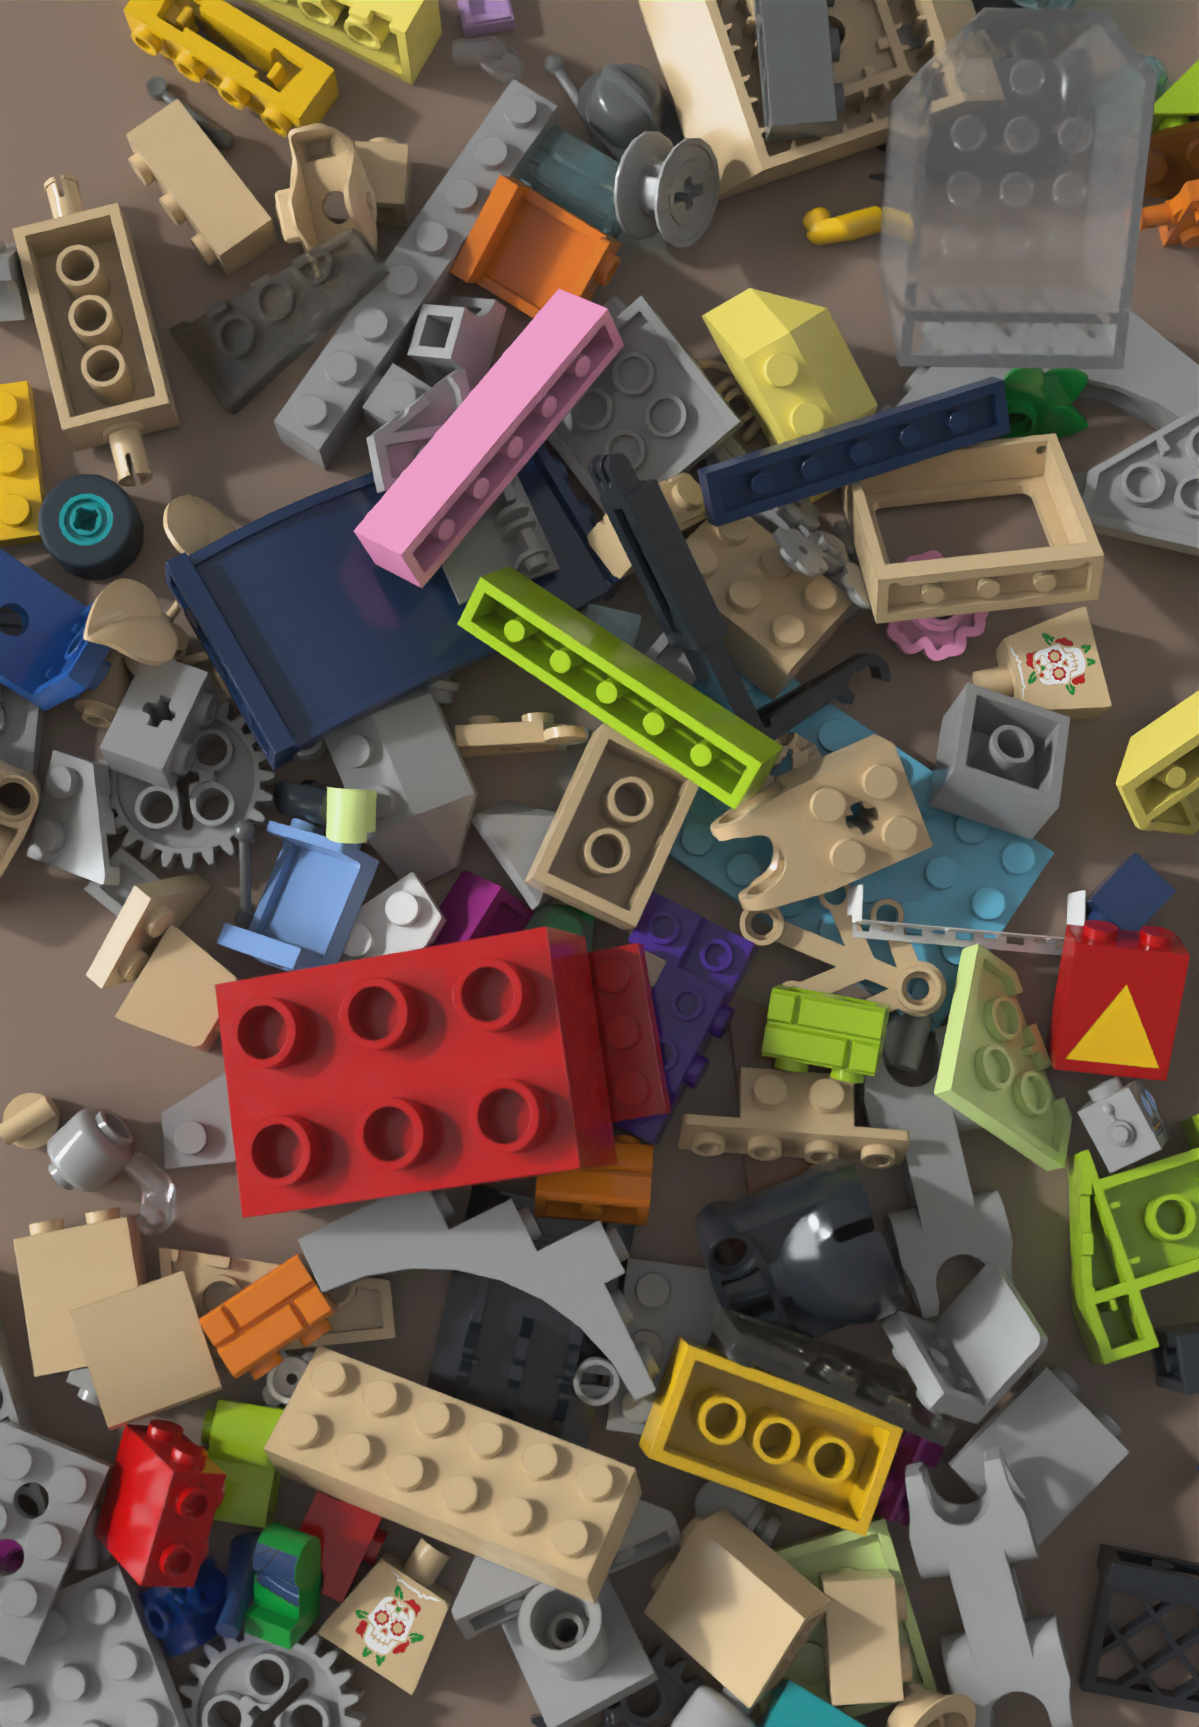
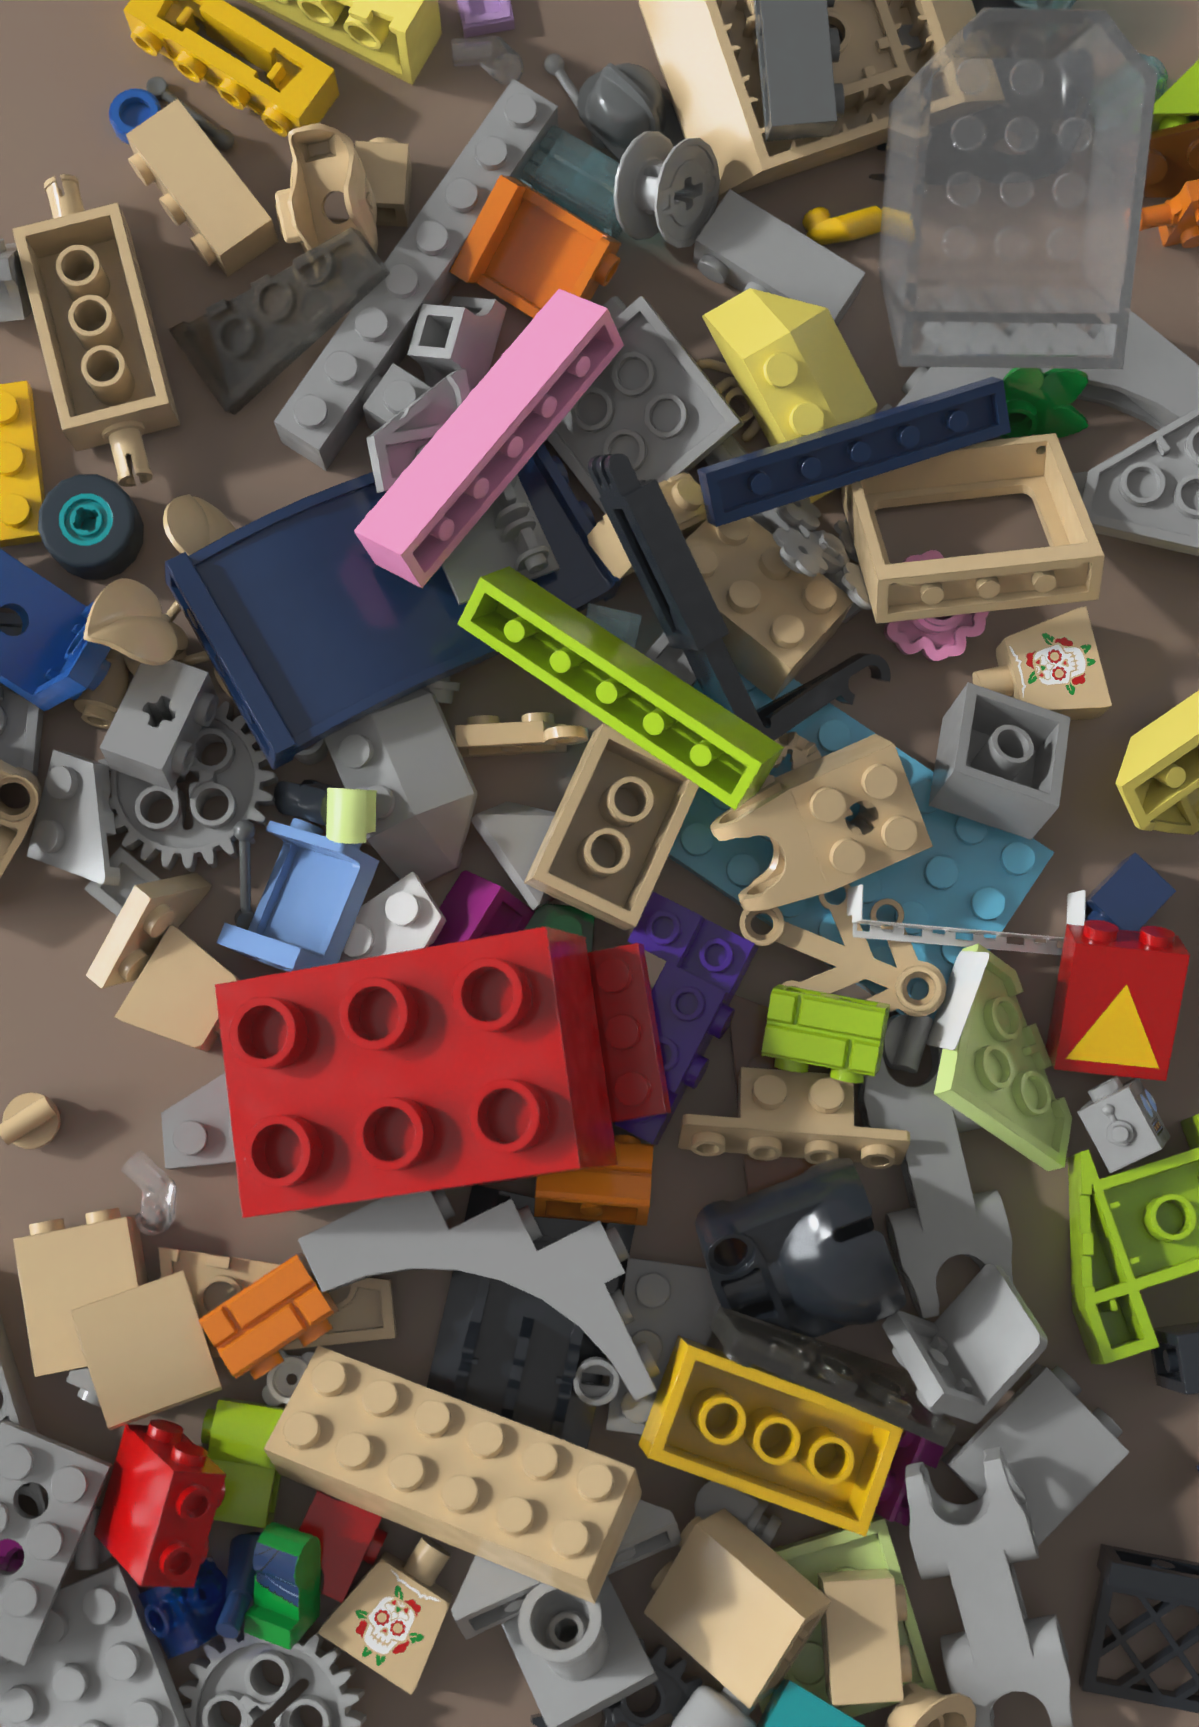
(89, 1150): light grey head -> none
(130, 110): none -> blue tile
(765, 254): none -> light grey brick
(958, 1000): none -> white sticker

